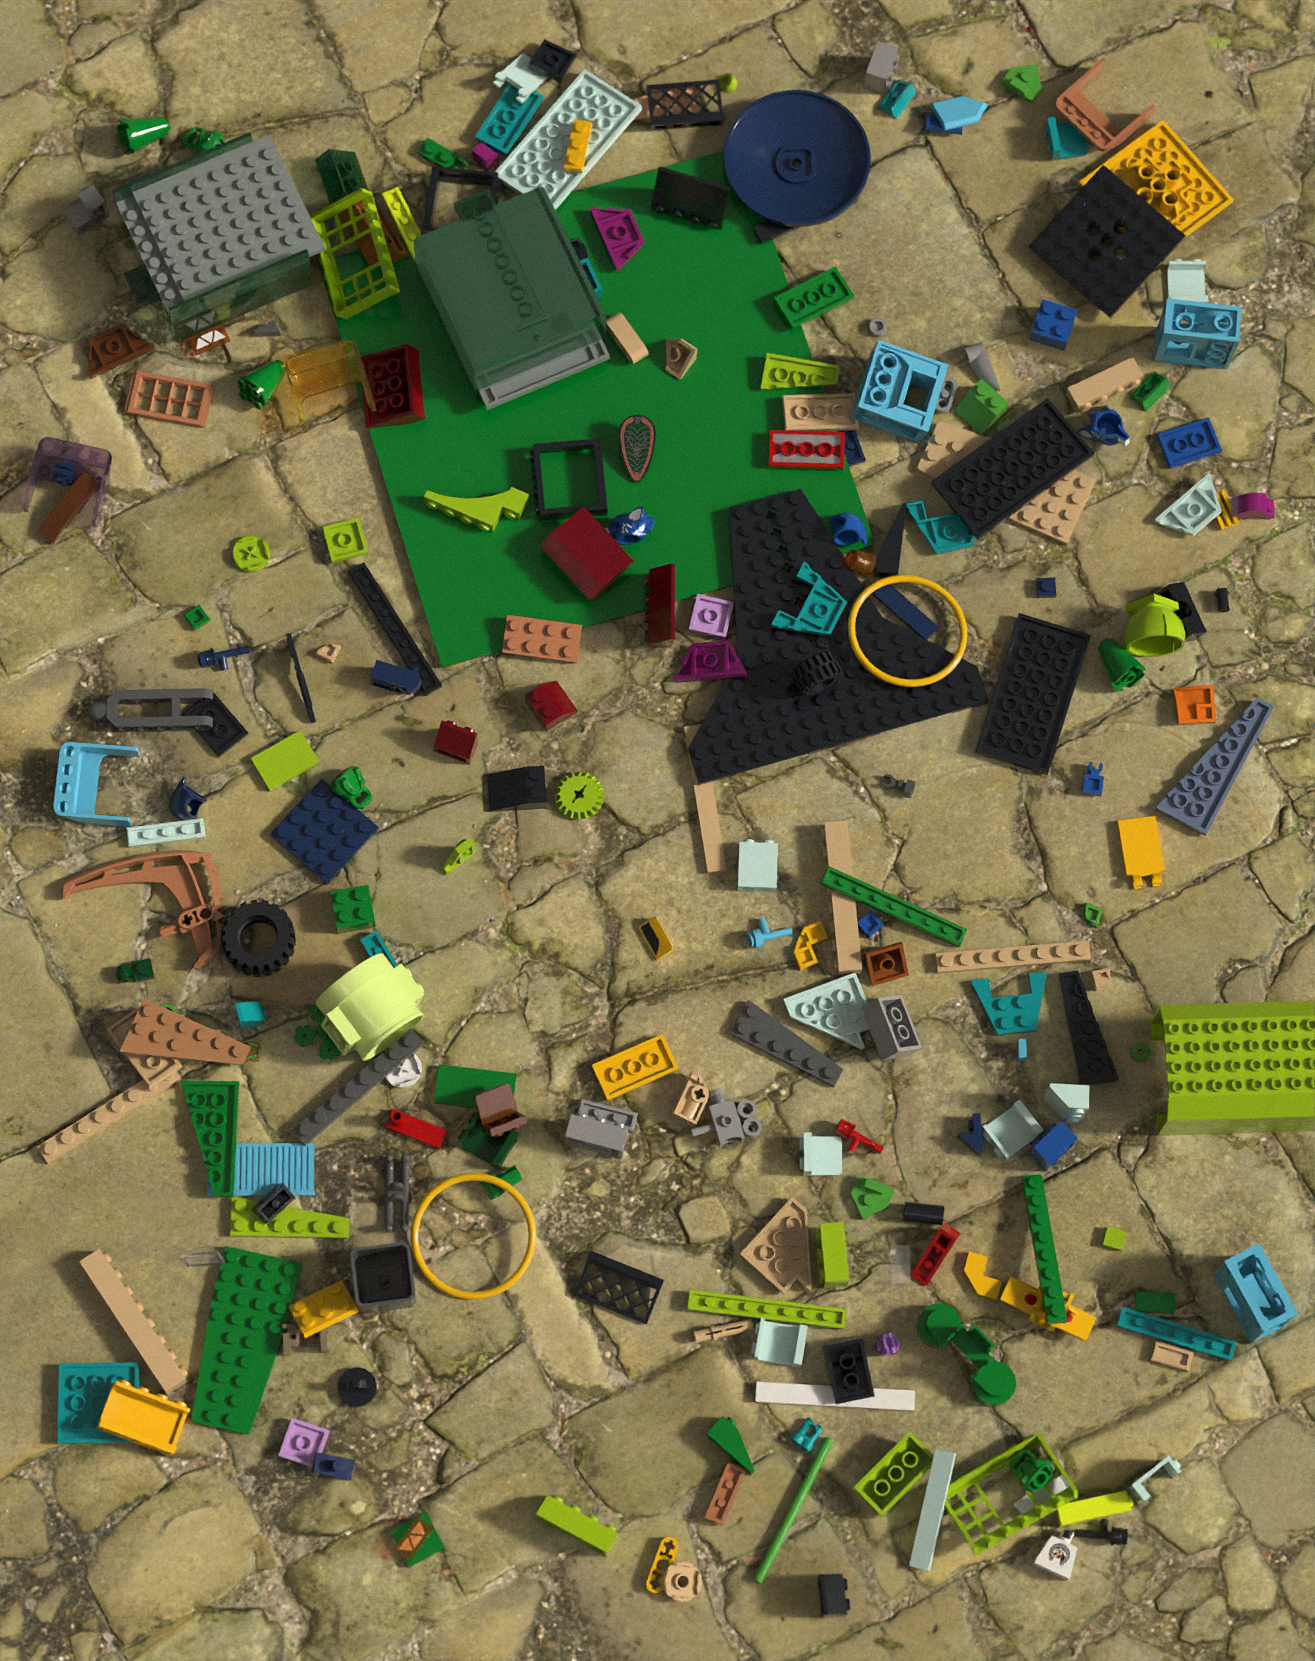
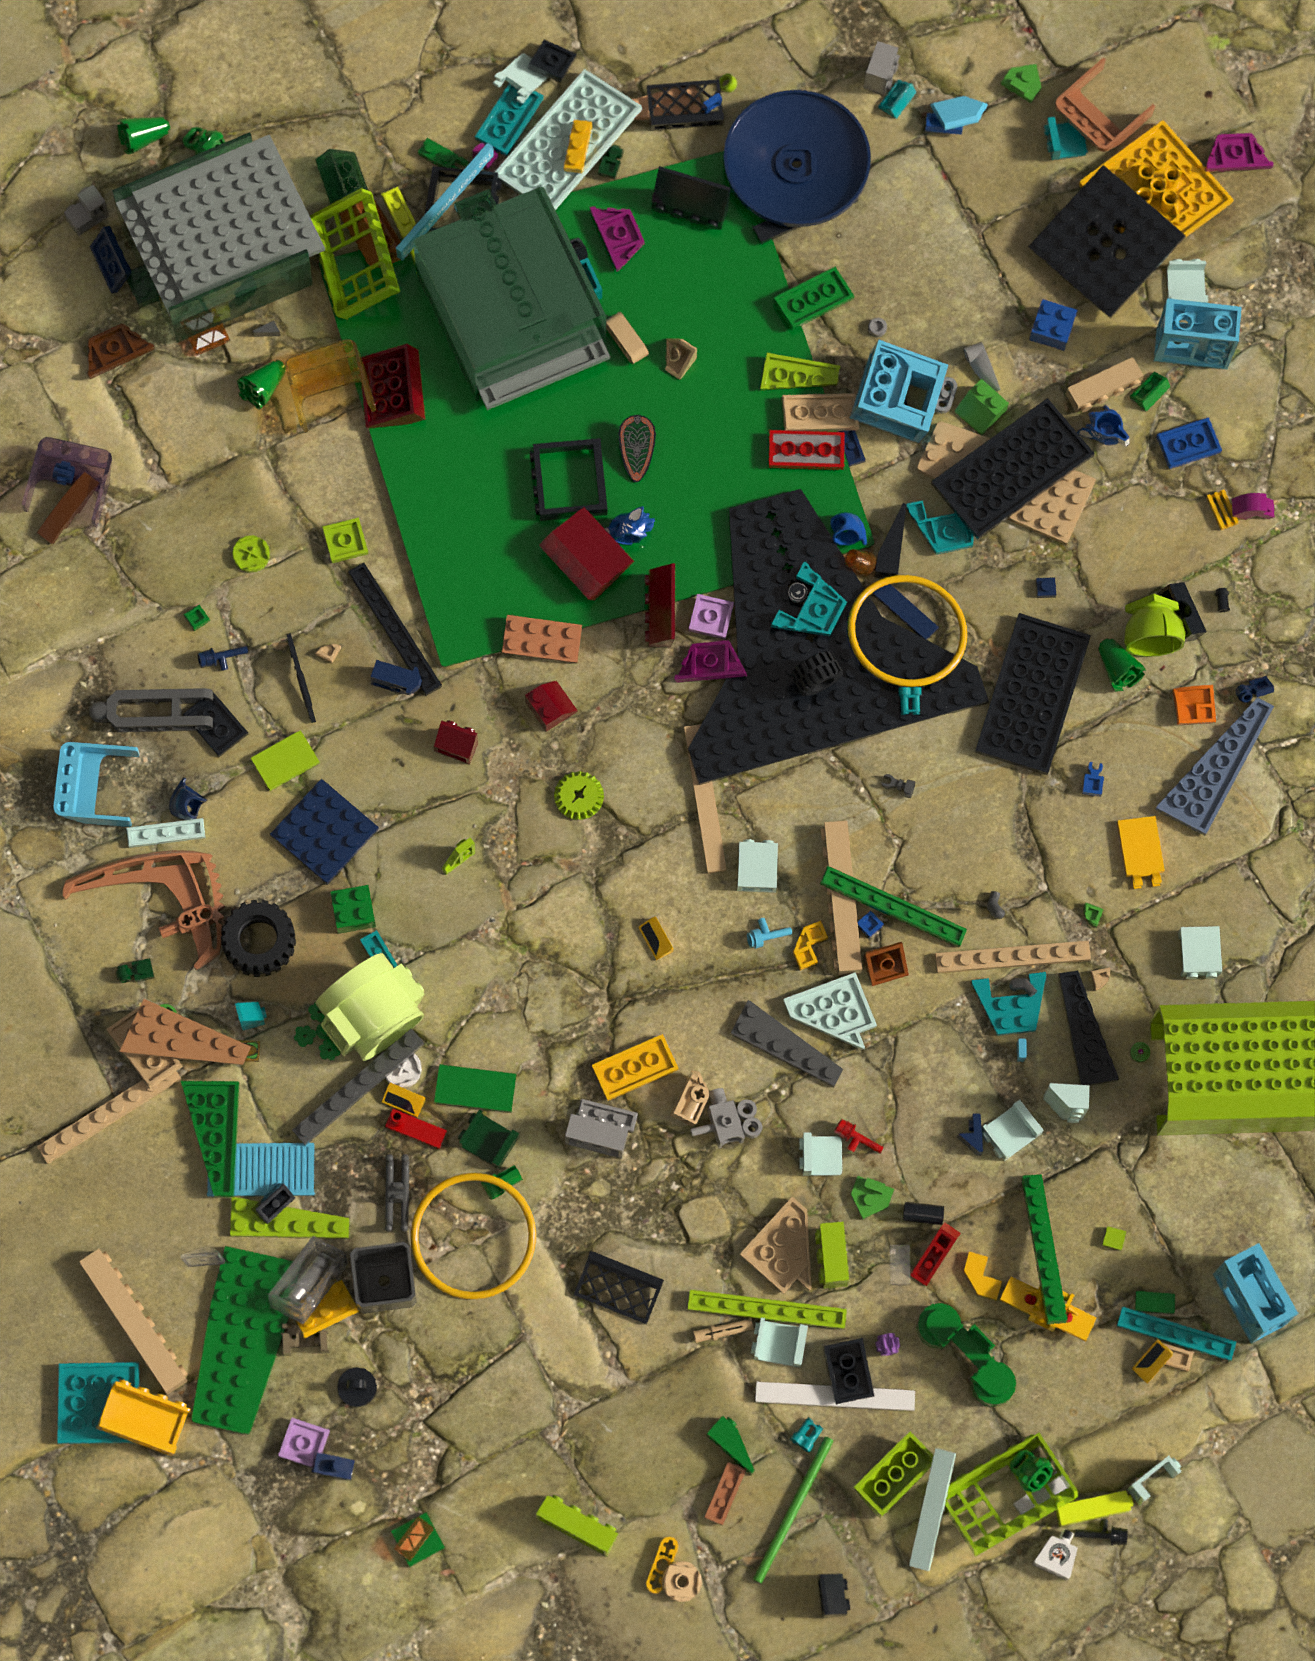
(110, 259): none -> dark blue plate
(134, 392): nougat piece -> none
(308, 1279): none -> clear piece
(350, 785): green piece -> none
(403, 1099): none -> yellow slope
(445, 200): none -> medium azure tile
(481, 511): lime arch -> none
(498, 1110): reddish brown bracket -> none
(517, 789): black slope -> none
(610, 166): none -> dark green plate
(712, 103): none -> blue tile
(797, 593): none -> black tile
(891, 1027): light grey brick -> none
(910, 693): none -> teal piece
(993, 906): none -> dark grey arm
(1022, 984): none -> dark grey arm
(1053, 1146): blue brick -> none
(1152, 1361): none -> yellow slope
(1192, 509): light aqua wing -> none
(1201, 952): none -> light aqua panel
(1237, 153): none -> magenta wing
(1259, 687): none -> dark blue plate

